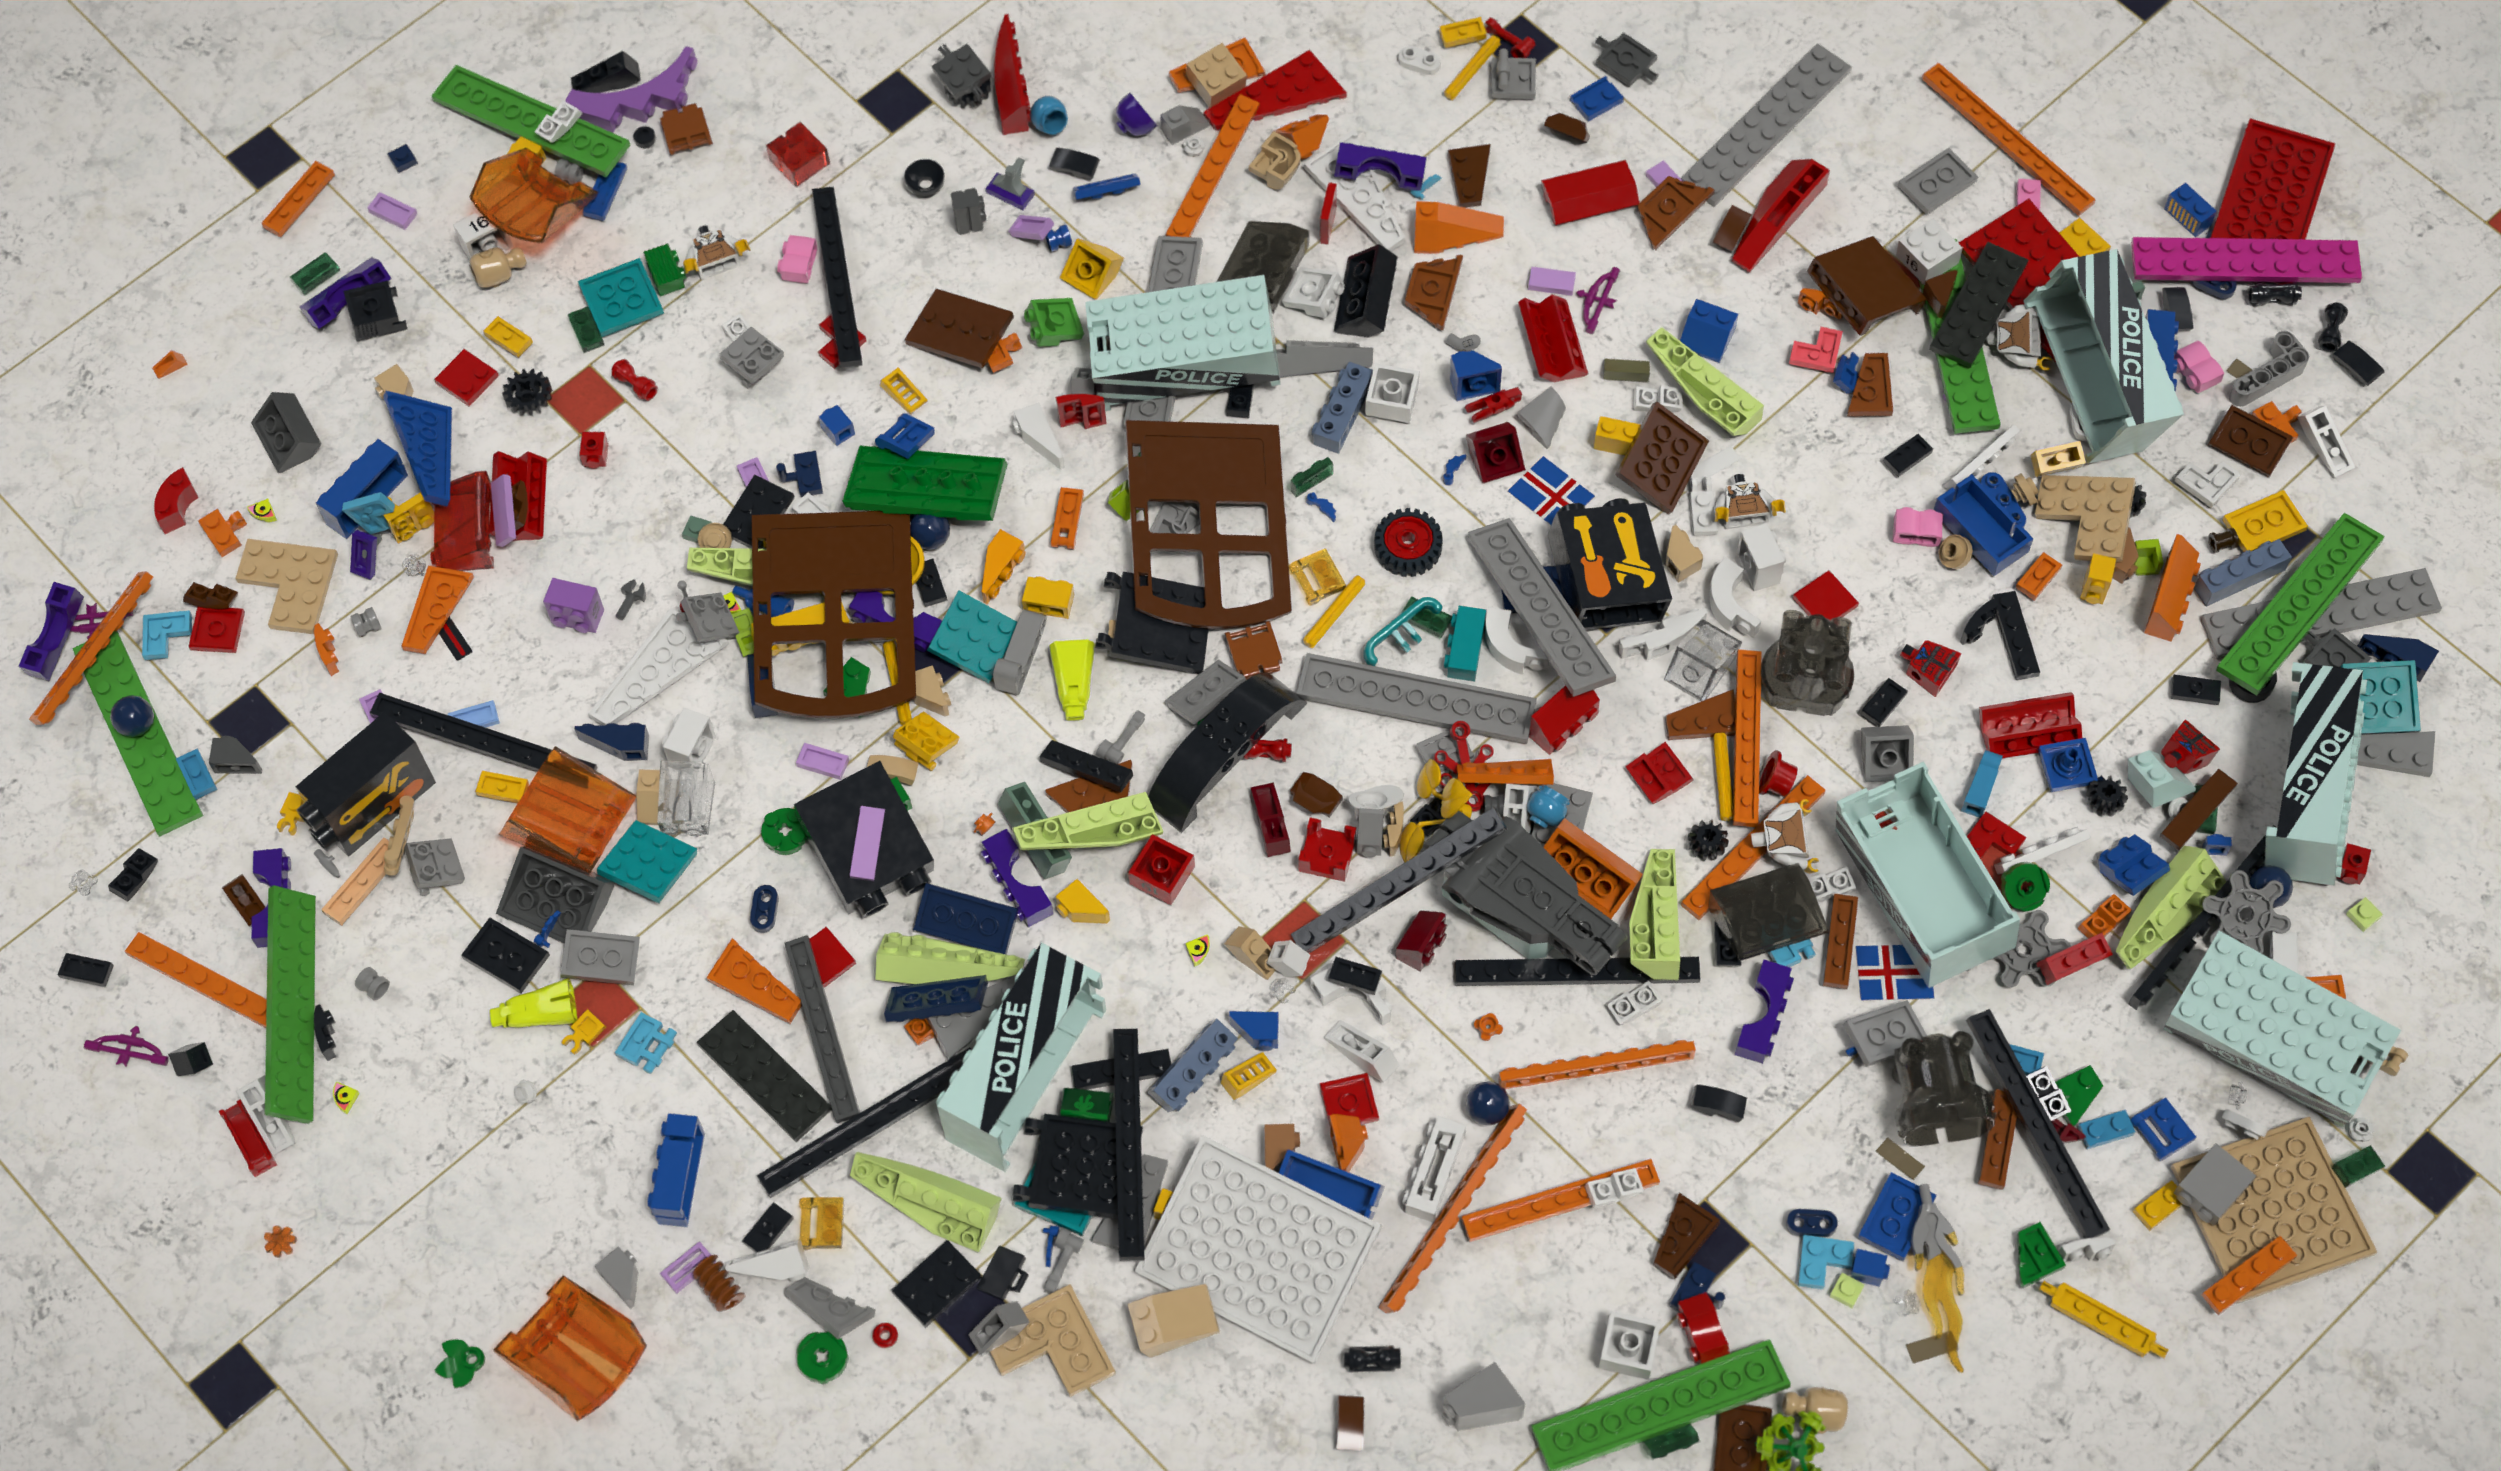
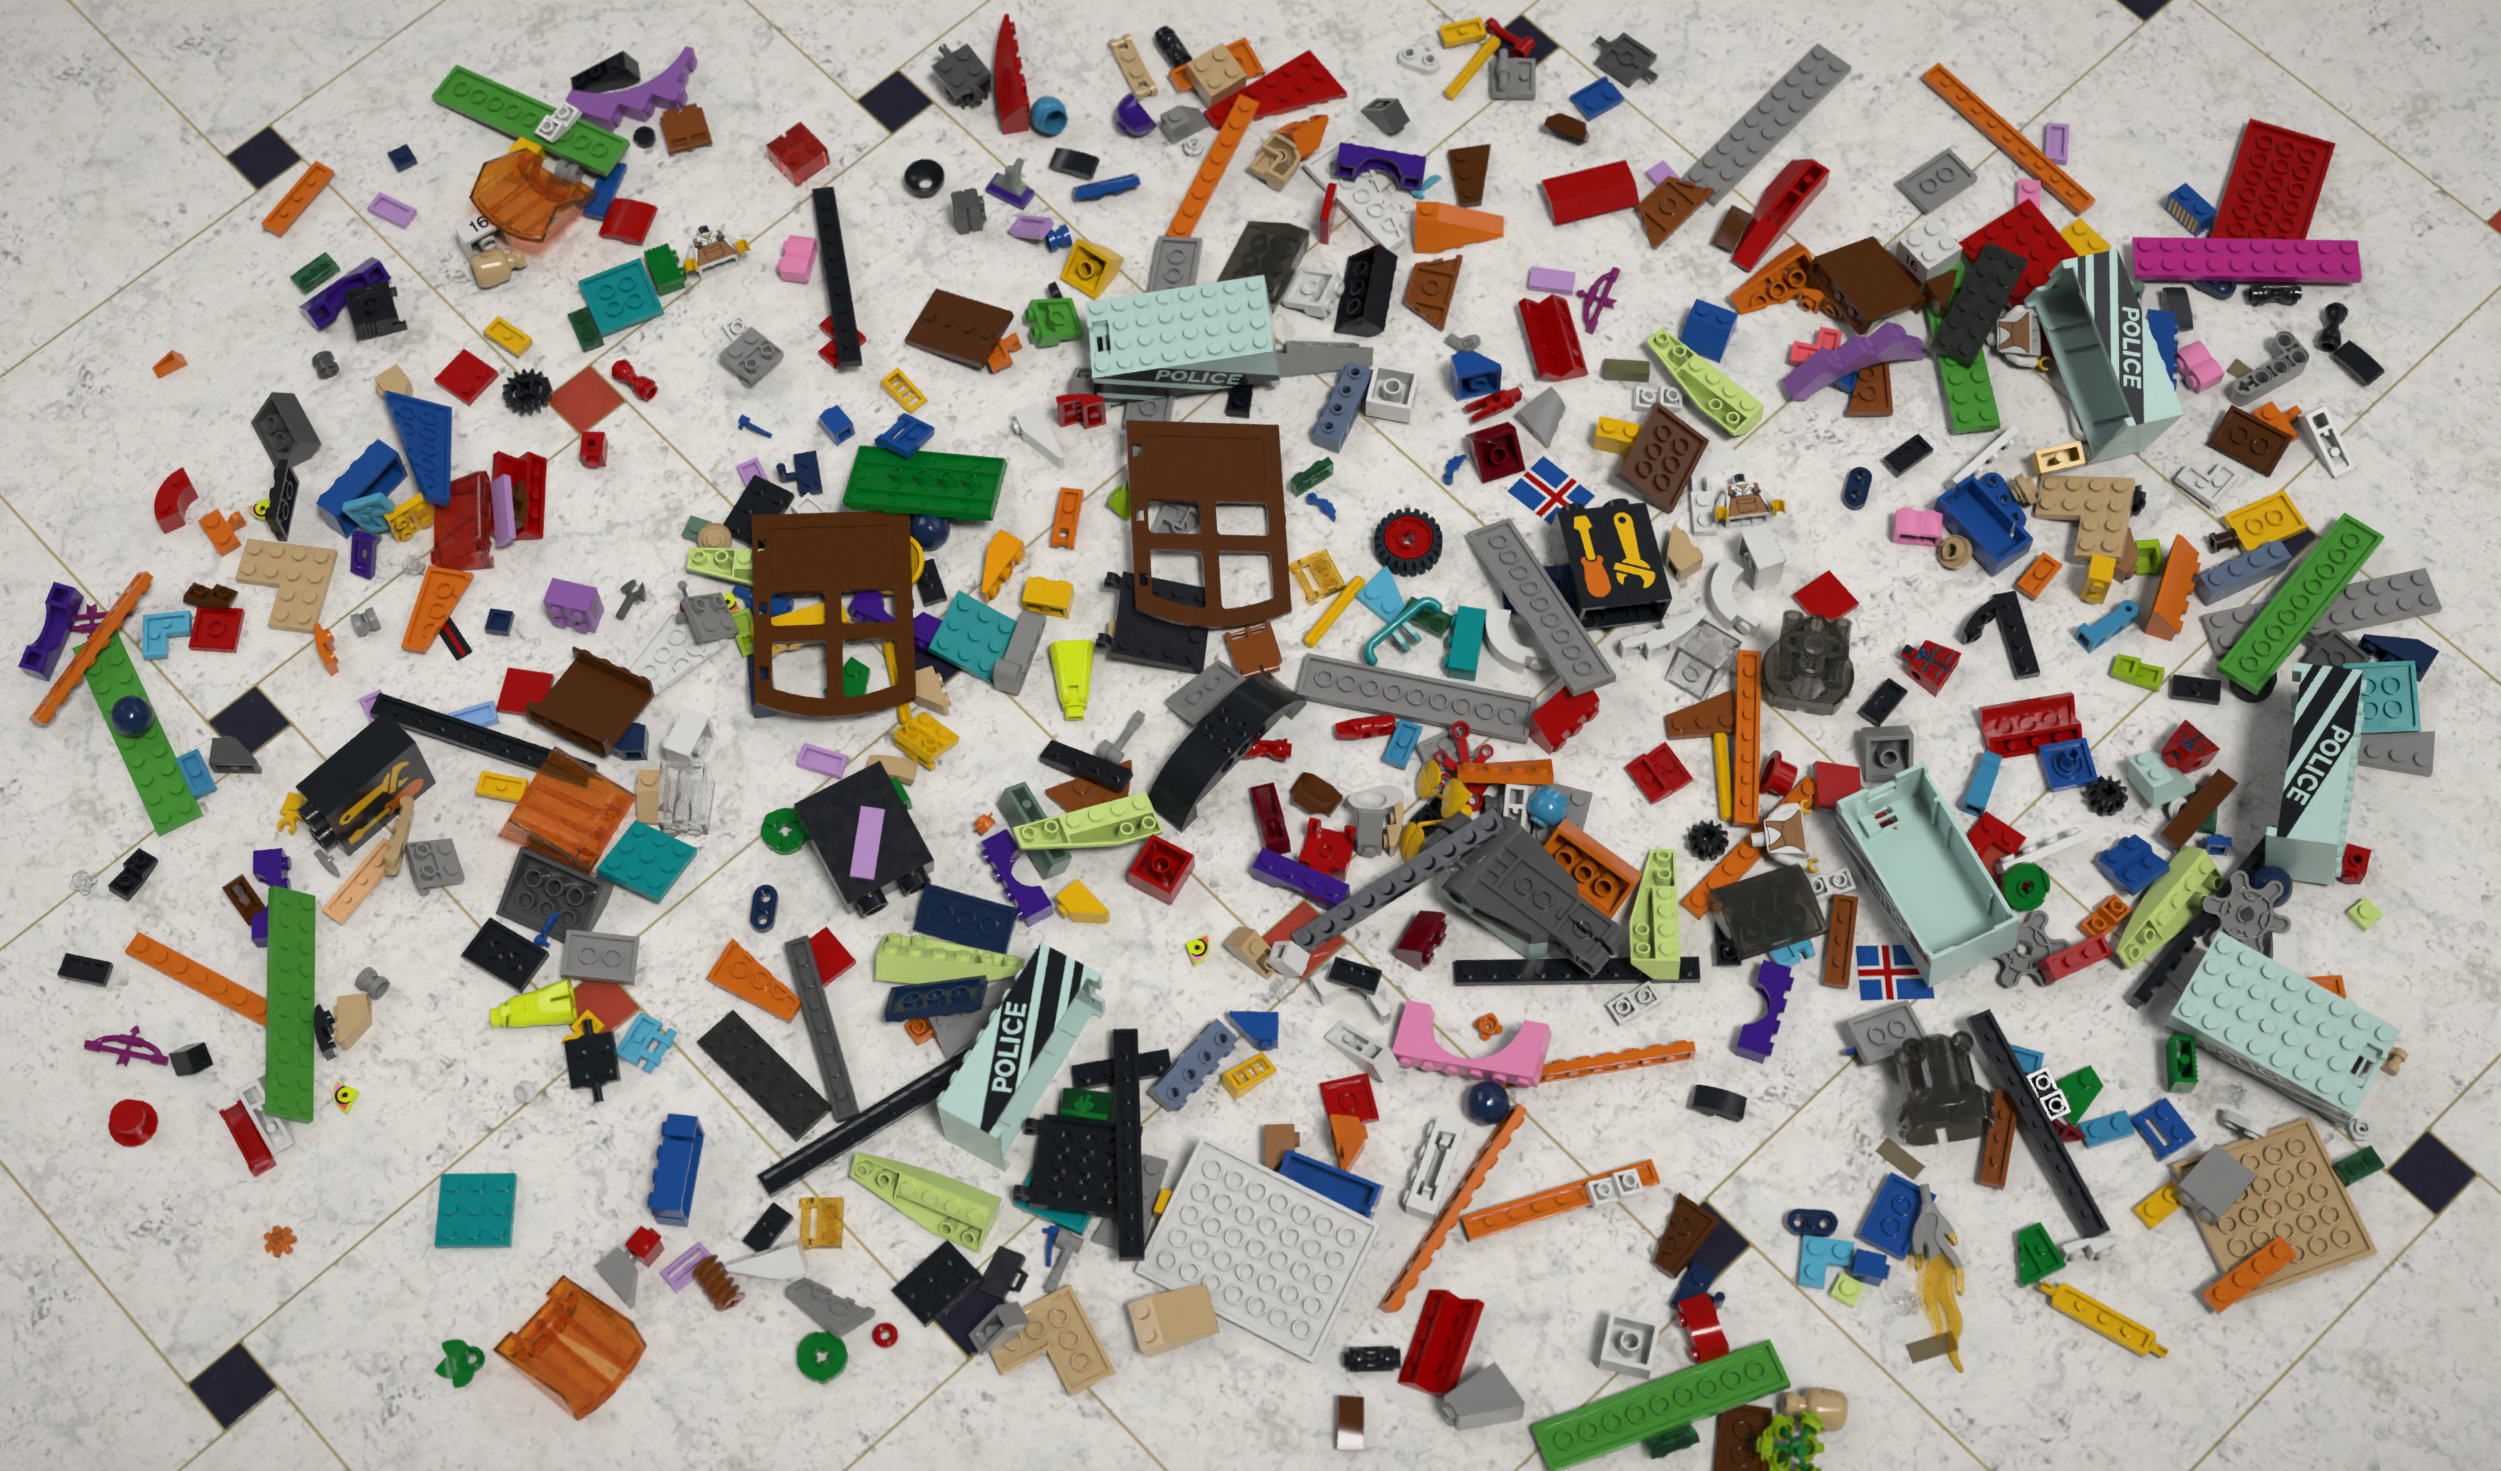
(132, 1122): none -> red piece
(282, 500): none -> black plate
(325, 365): none -> dark grey wheel
(353, 1018): none -> tan slope
(476, 1210): none -> teal plate
(499, 622): none -> dark blue plate
(520, 688): none -> red tile
(592, 702): none -> reddish brown panel
(592, 1060): none -> black plate
(628, 221): none -> red slope
(645, 1245): none -> red brick
(744, 420): none -> blue piece
(1054, 290): none -> black tile
(1132, 67): none -> tan plate
(1167, 41): none -> black piece
(1281, 871): none -> dark purple arch
(1366, 727): none -> red hinge
(1382, 596): none -> medium azure wing
(1386, 114): none -> dark grey slope
(1402, 744): none -> dark azure plate
(1440, 1343): none -> red slope
(1516, 1064): none -> bright pink arch
(1776, 281): none -> orange wedge
(1834, 783): none -> red tile
(1858, 352): none -> medium lavender arch
(1858, 487): none -> dark blue plate
(2057, 142): none -> lavender tile
(2108, 627): none -> dark azure leg
(2138, 674): none -> lime slope
(2181, 1064): none -> green brick

